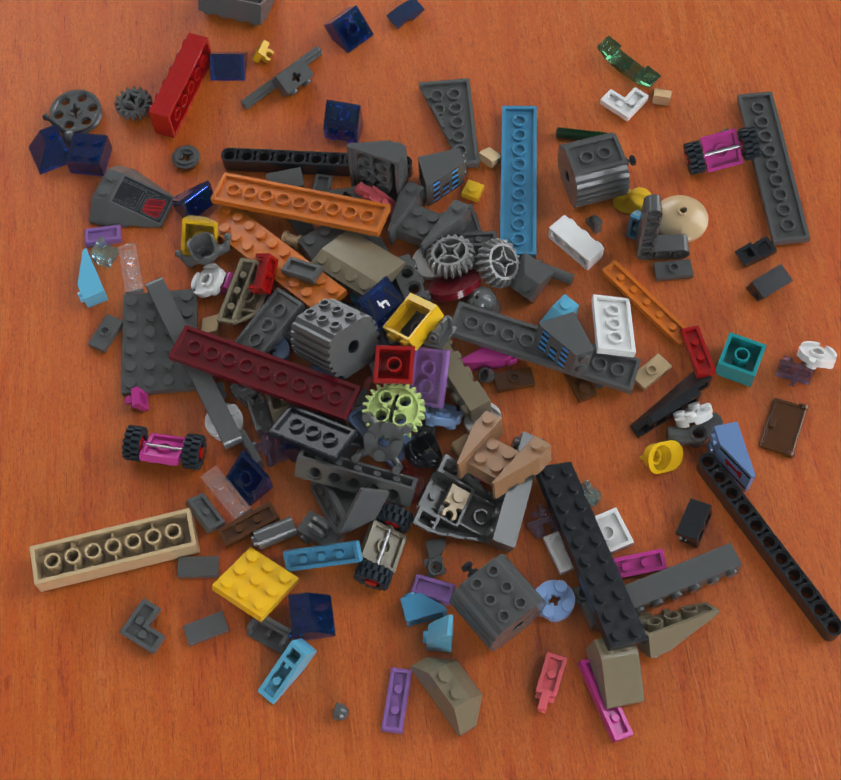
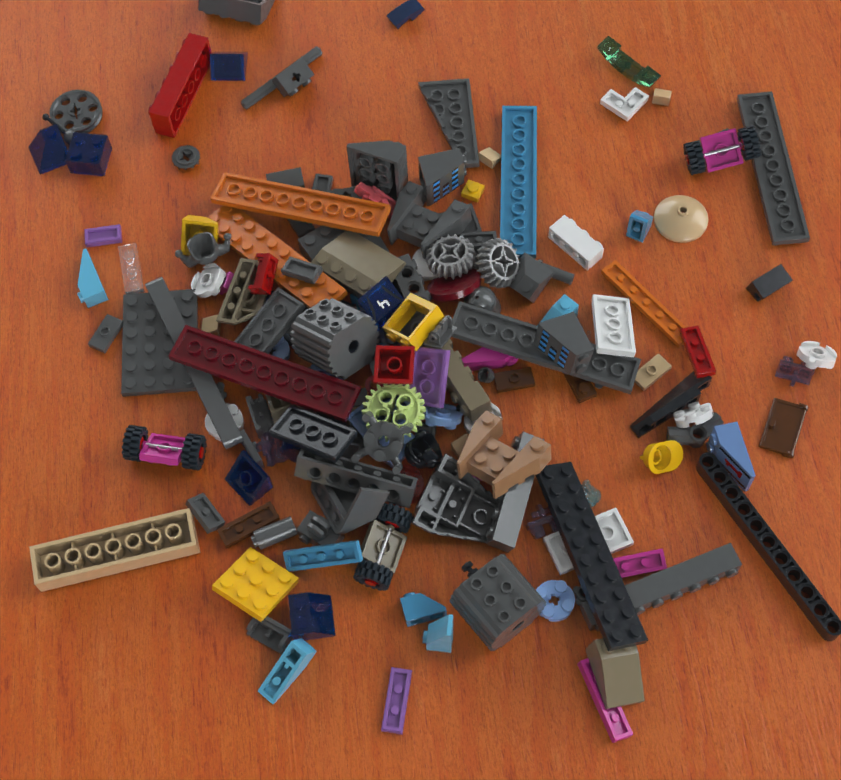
(103, 253): clear light blue panel -> none
(125, 105): dark grey gear -> none
(129, 200): dark grey wedge -> none
(138, 399): dark pink tile -> none
(139, 628): dark grey plate -> none
(194, 200): clear blue slope -> none
(198, 567): dark grey tile -> none
(206, 628): dark grey tile -> none
(225, 493): clear plate -> none
(240, 392): dark grey brick -> none
(262, 51): yellow tile -> none
(279, 160): black beam -> none
(291, 239): tan bush -> none
(340, 712): dark grey hinge -> none
(343, 121): clear blue slope -> none
(349, 28): clear blue slope -> none
(433, 588): medium lavender tile -> none
(435, 547): dark grey tile -> none
(440, 569): dark grey plate -> none
(451, 691): dark tan wedge -> none
(456, 500): tan plate -> none
(549, 680): coral hinge -> none
(576, 134): dark green axle -> none
(594, 169): dark grey piece -> none
(594, 223): dark grey tile -> none
(631, 201): yellow piece -> none
(648, 242): dark grey beam -> none
(672, 627): dark tan wedge -> none
(673, 270): dark grey plate -> none
(694, 522): black hinge -> none
(740, 359): teal brick -> none
(756, 252): black slope -> none

